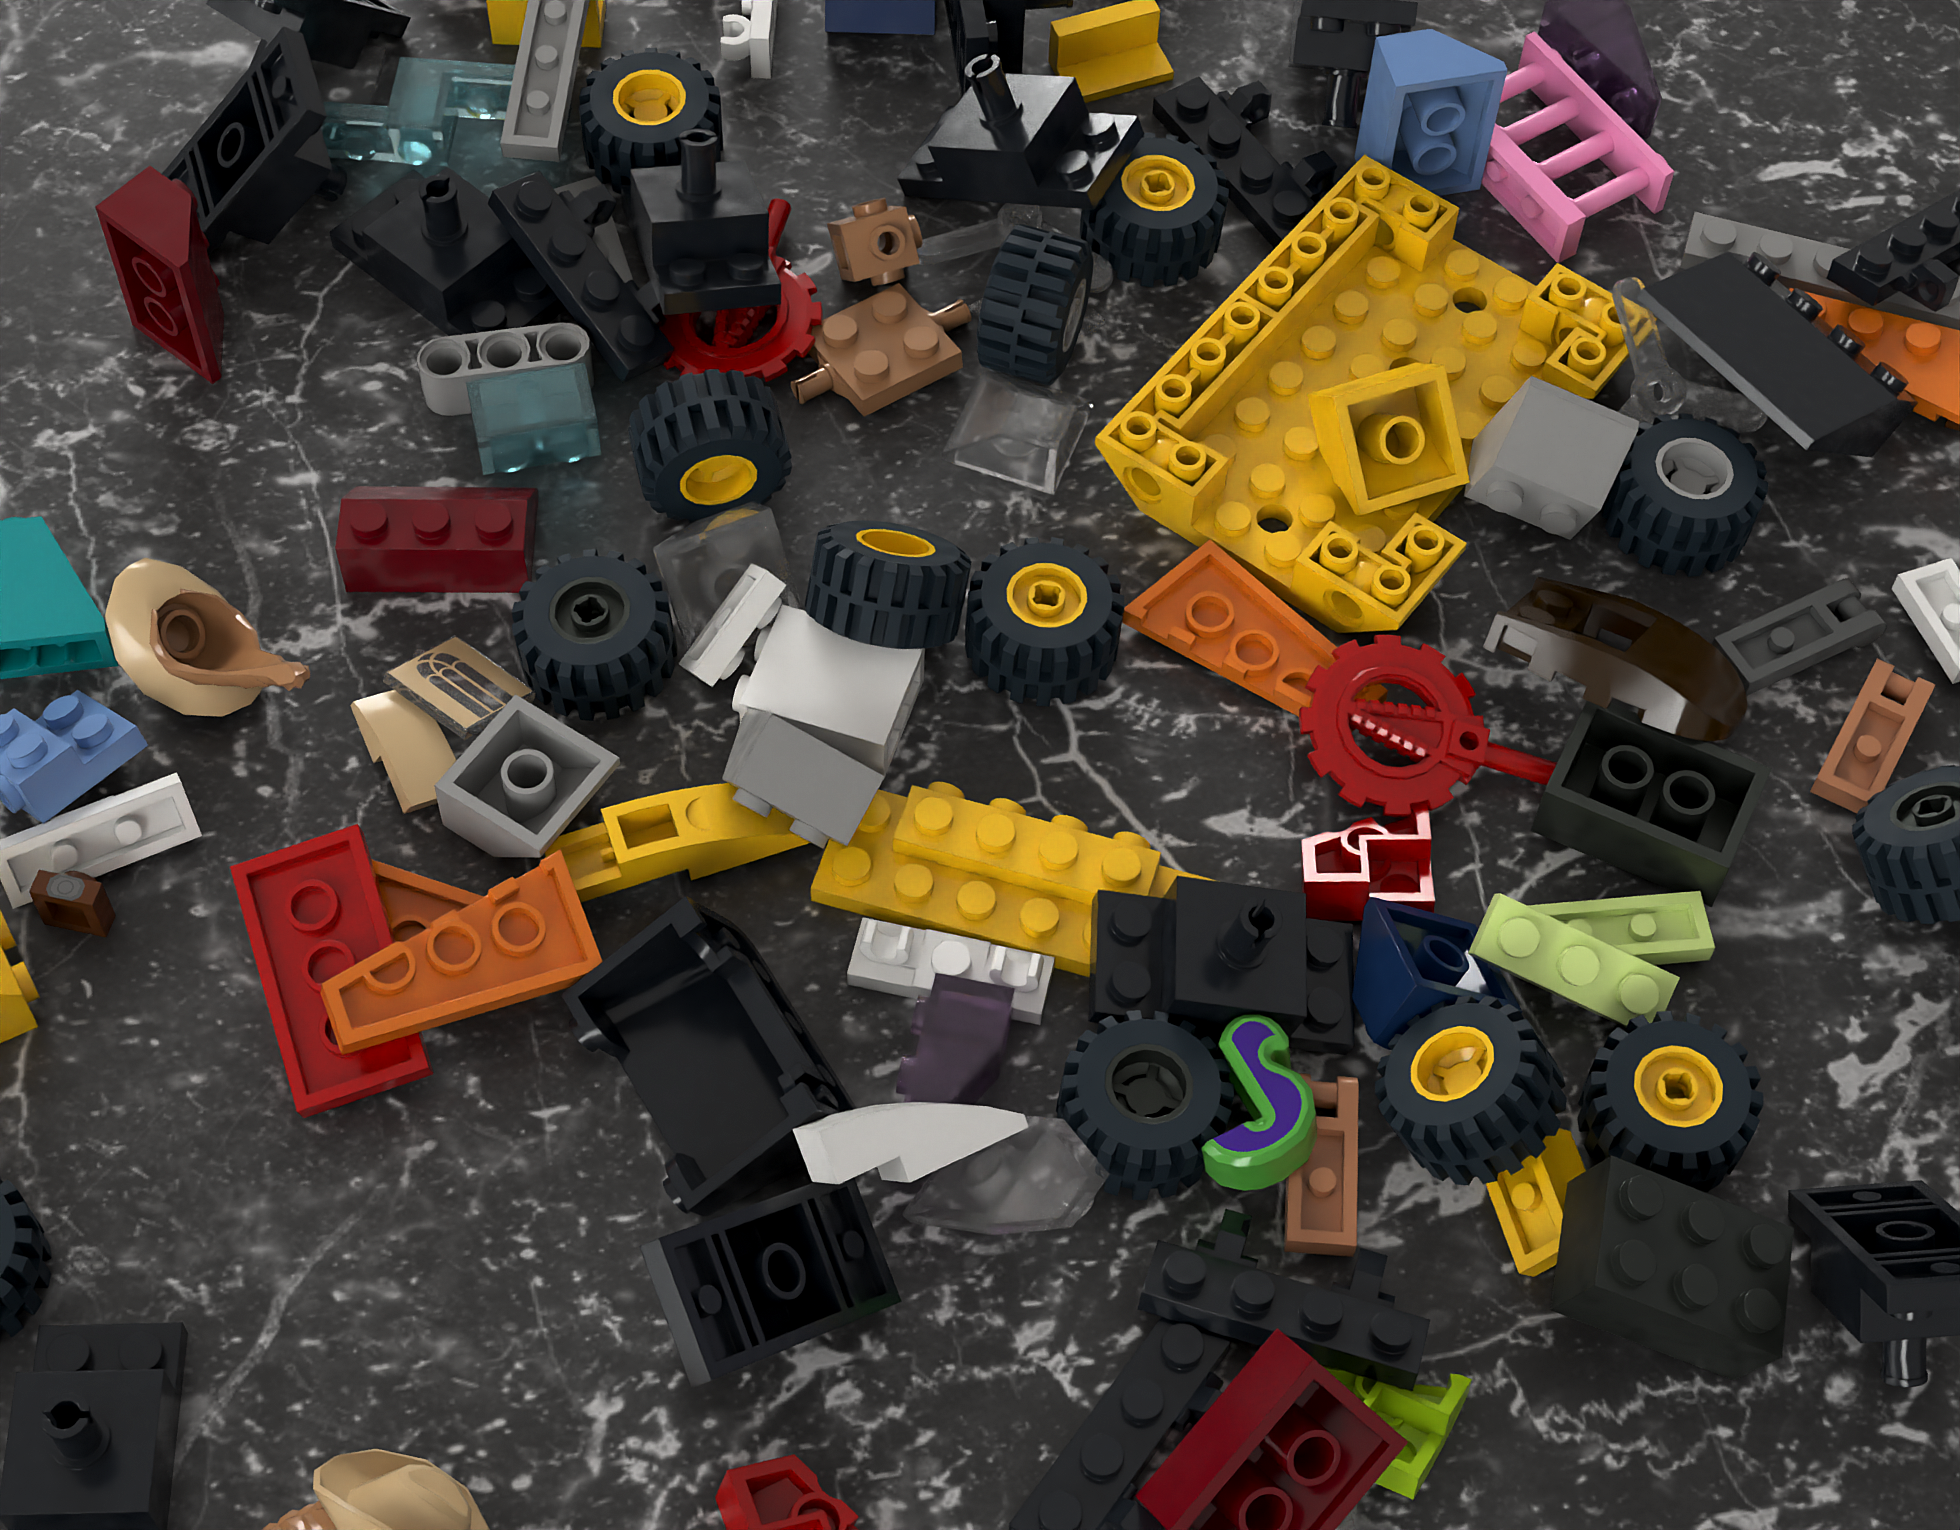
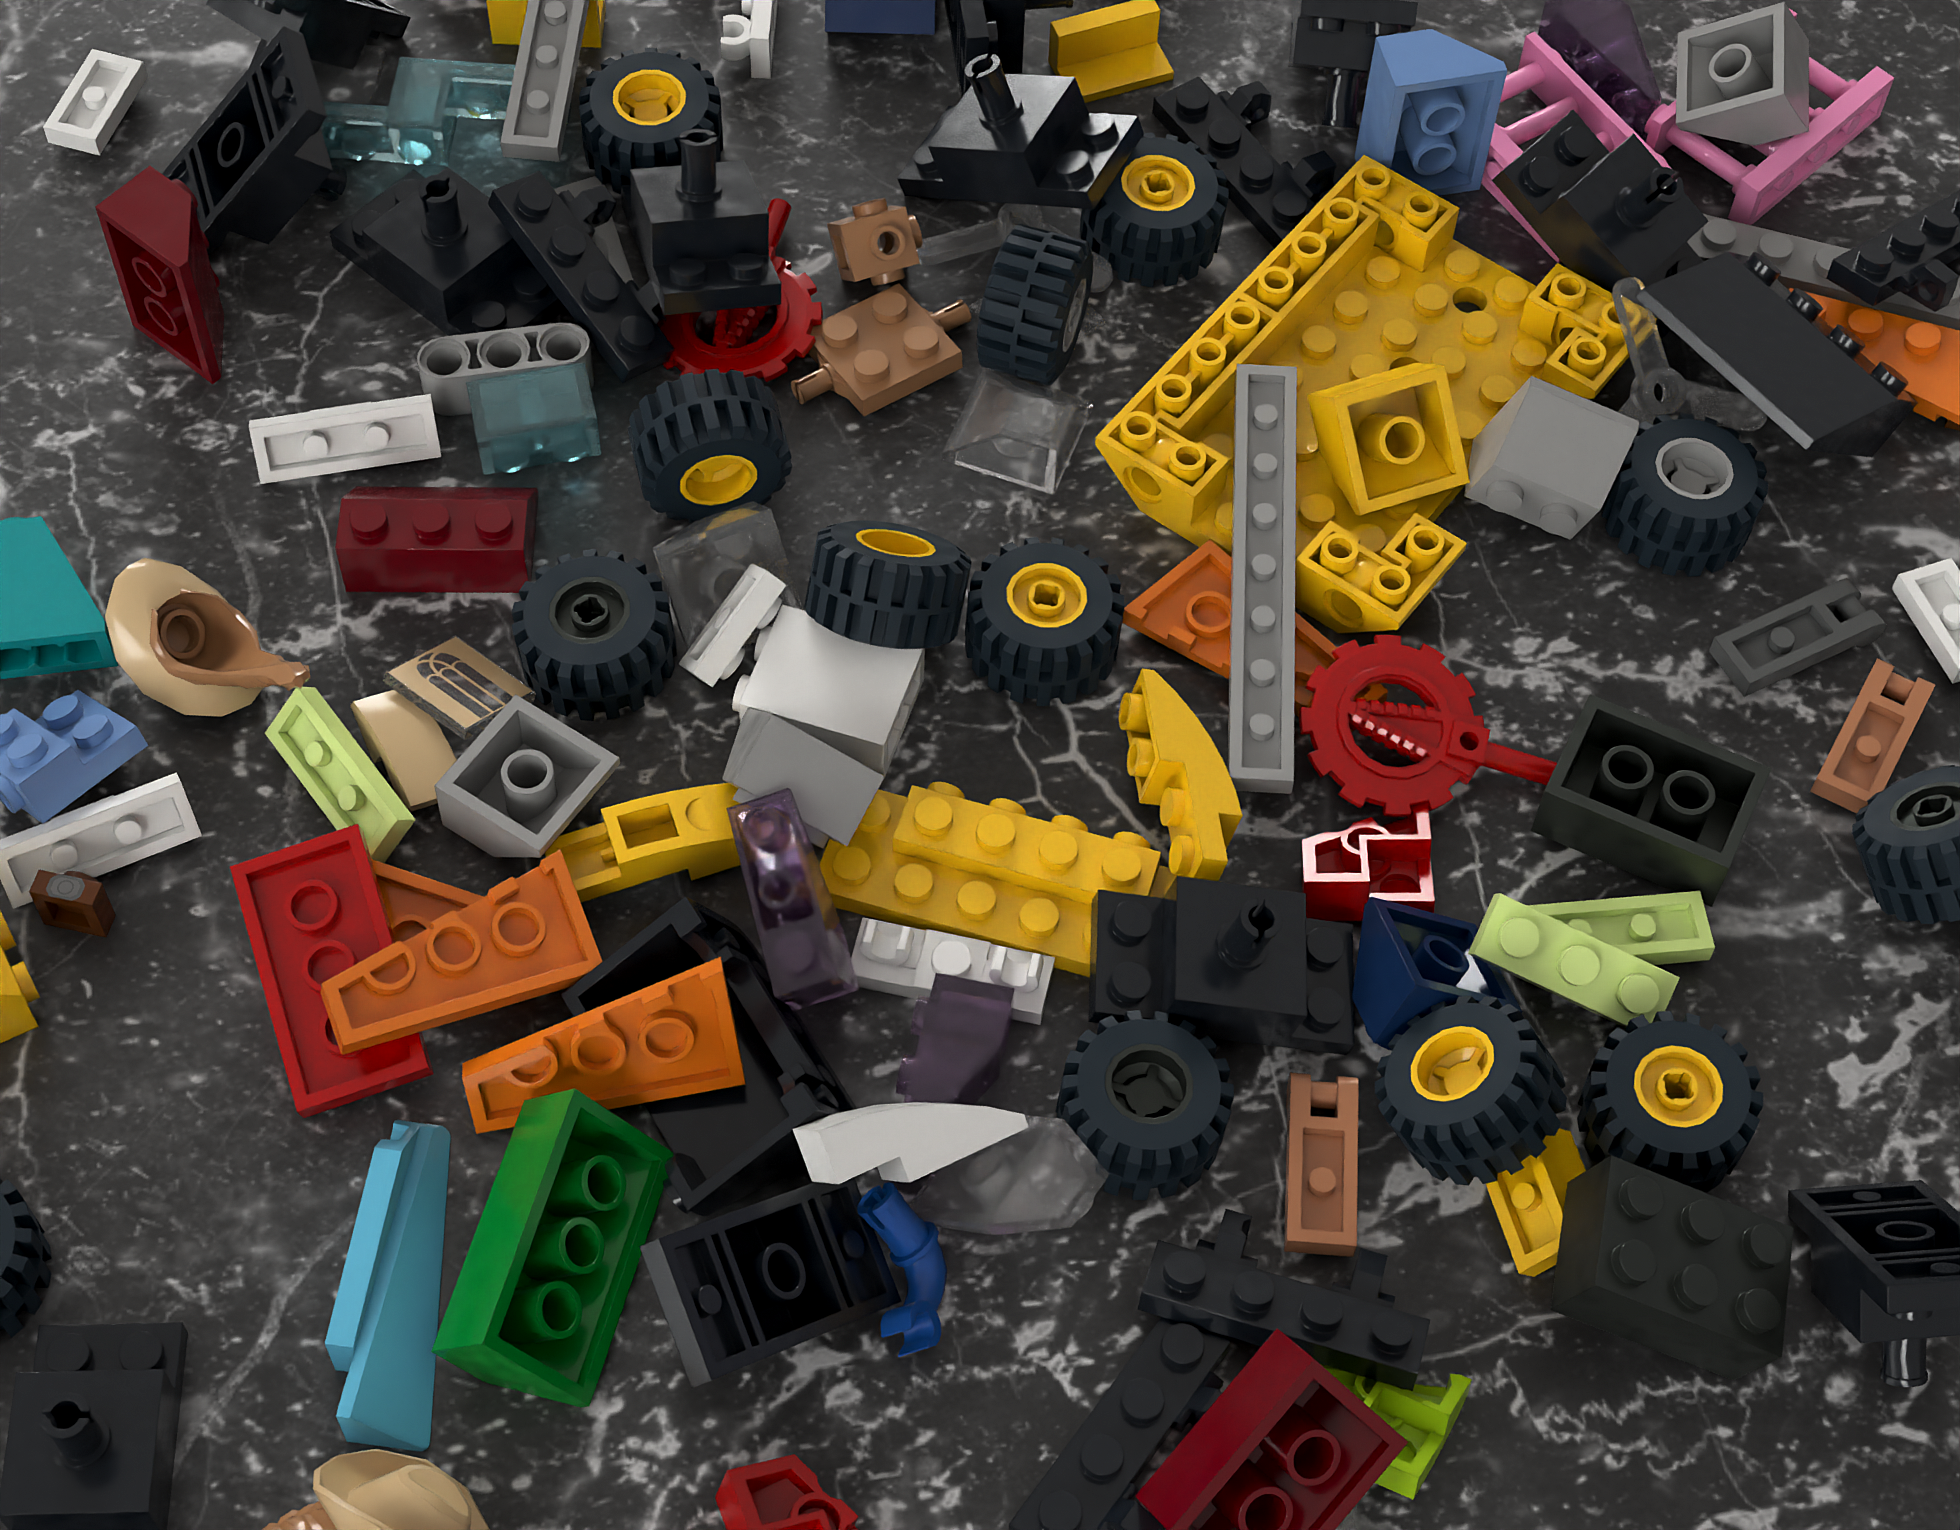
(95, 102): none -> white plate
(338, 772): none -> yellowish green plate
(345, 438): none -> white plate
(392, 1292): none -> medium azure wedge
(554, 1250): none -> green slope
(625, 1053): none -> orange wing
(791, 902): none -> slope
(918, 1251): none -> blue piece
(1182, 774): none -> yellow slope
(1263, 580): none -> light grey plate
(1276, 1099): bright green animal -> none
(1604, 209): none -> black brick
(1666, 672): dark brown slope -> none
(1744, 77): none -> light grey slope
(1788, 159): none -> bright pink fence

